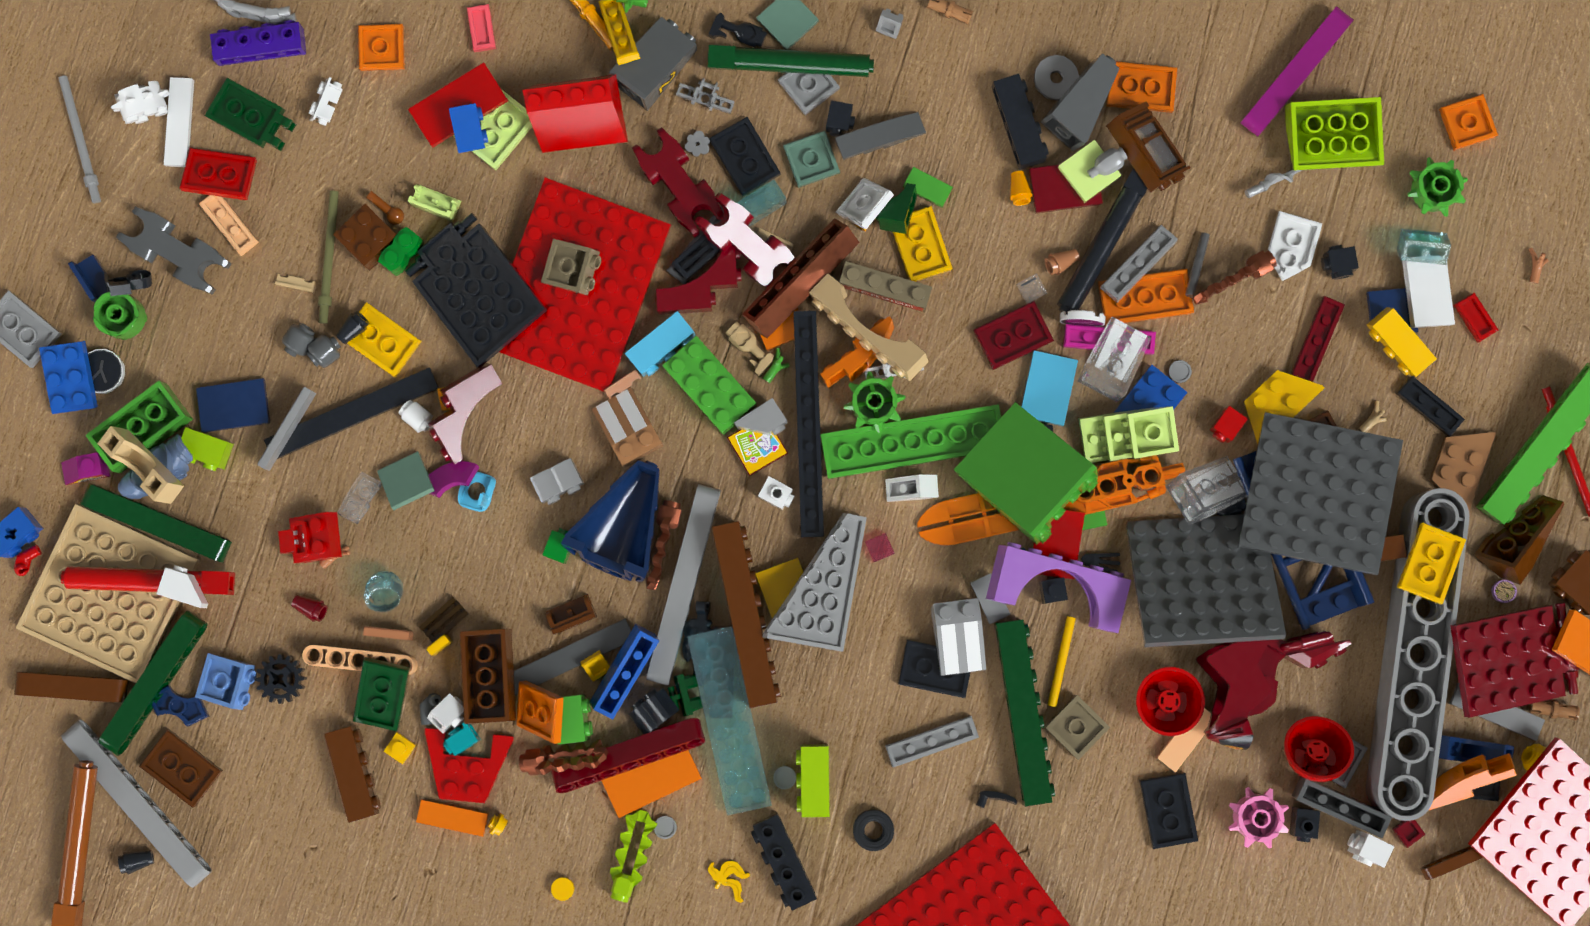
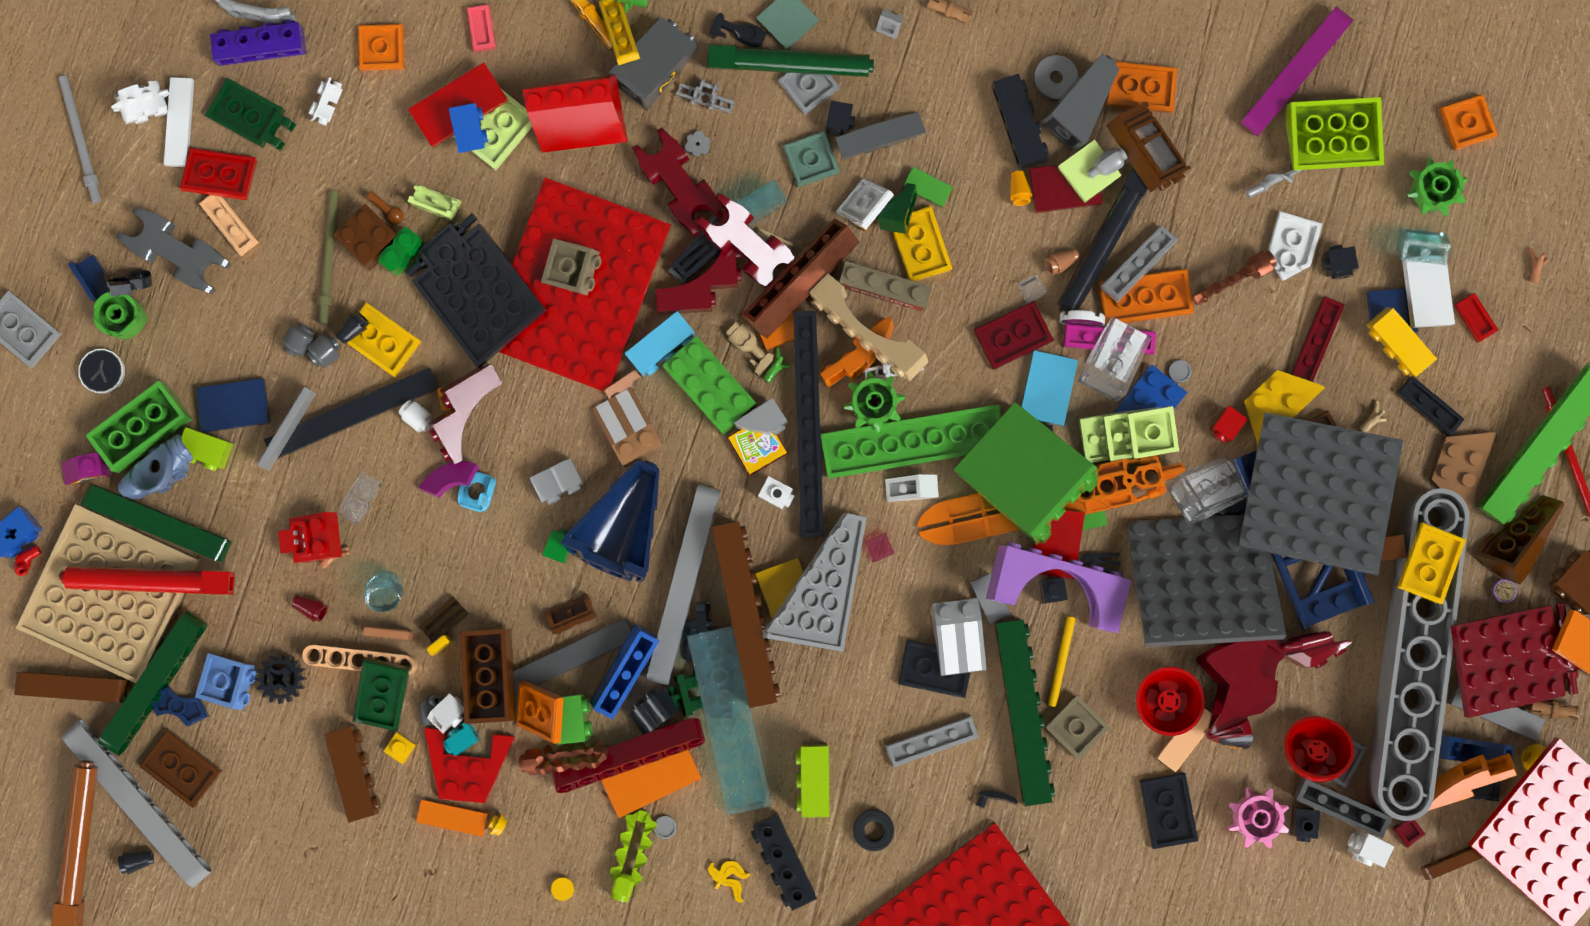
(68, 377): blue plate -> none
(156, 478): tan arch -> none
(182, 587): white slope -> none
(295, 283): tan piece -> none
(405, 480): sand green tile -> none
(595, 665): yellow tile -> none
(667, 517): copper sword -> none
(744, 156): black tile -> none
(784, 777): light grey piece -> none
(1197, 265): flat silver bar -> none

